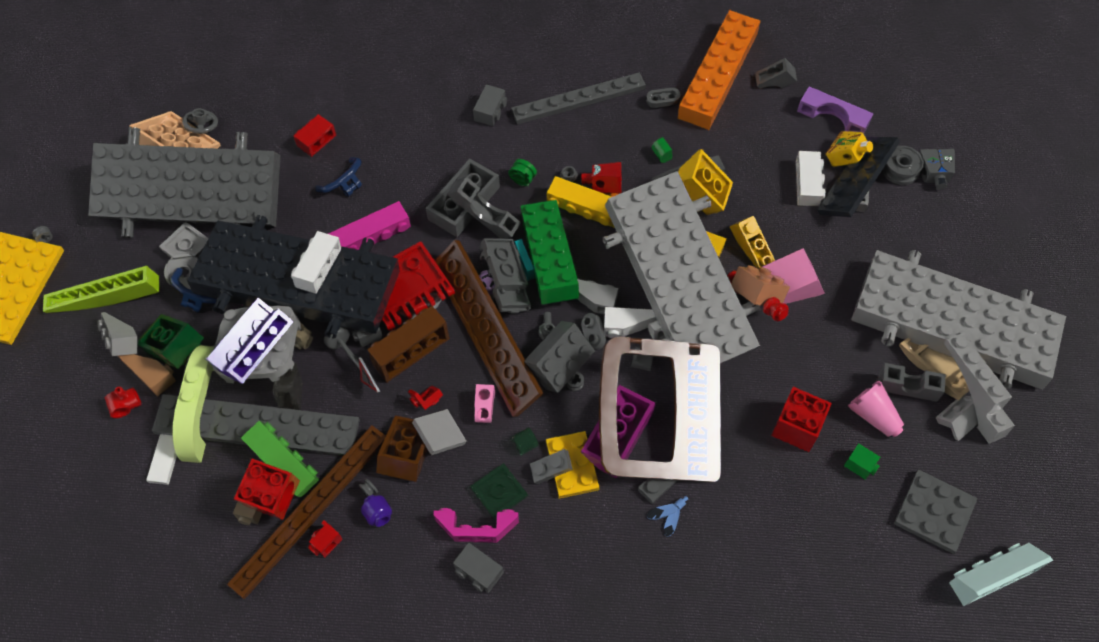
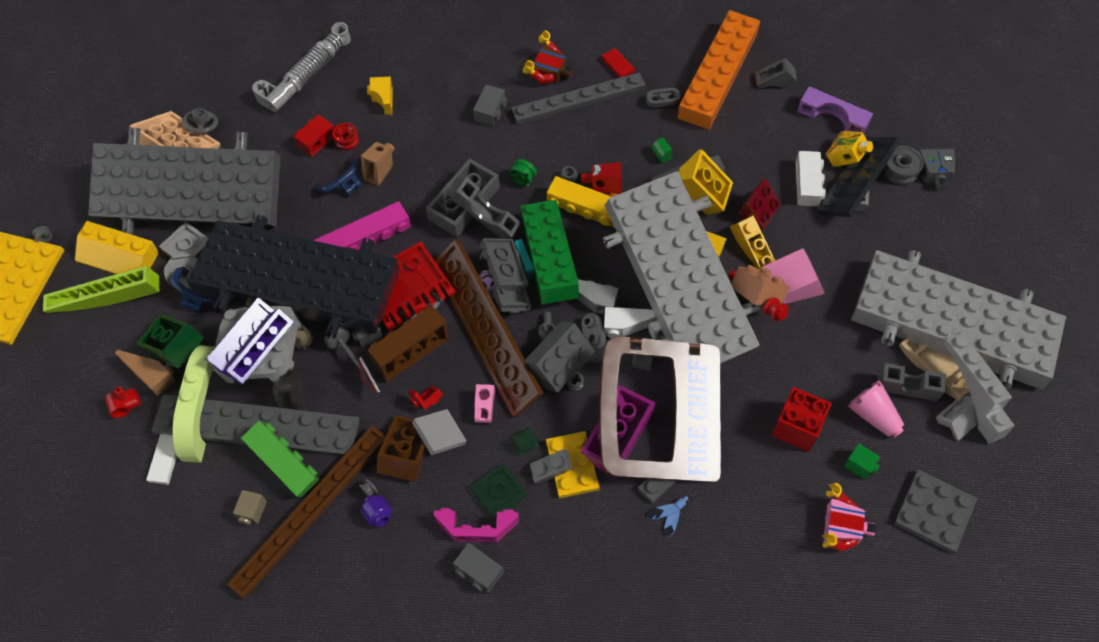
(113, 249): none -> yellow slope
(117, 335): light grey slope -> none
(267, 489): red brick -> none
(293, 81): none -> light grey piece
(316, 262): white brick -> none
(324, 540): red brick -> none
(345, 136): none -> red wheel
(377, 162): none -> medium nougat torso
(381, 92): none -> yellow arch
(549, 63): none -> torso
(618, 63): none -> red tile
(760, 204): none -> dark red bracket
(844, 522): none -> torso
(998, 572): light aqua slope -> none

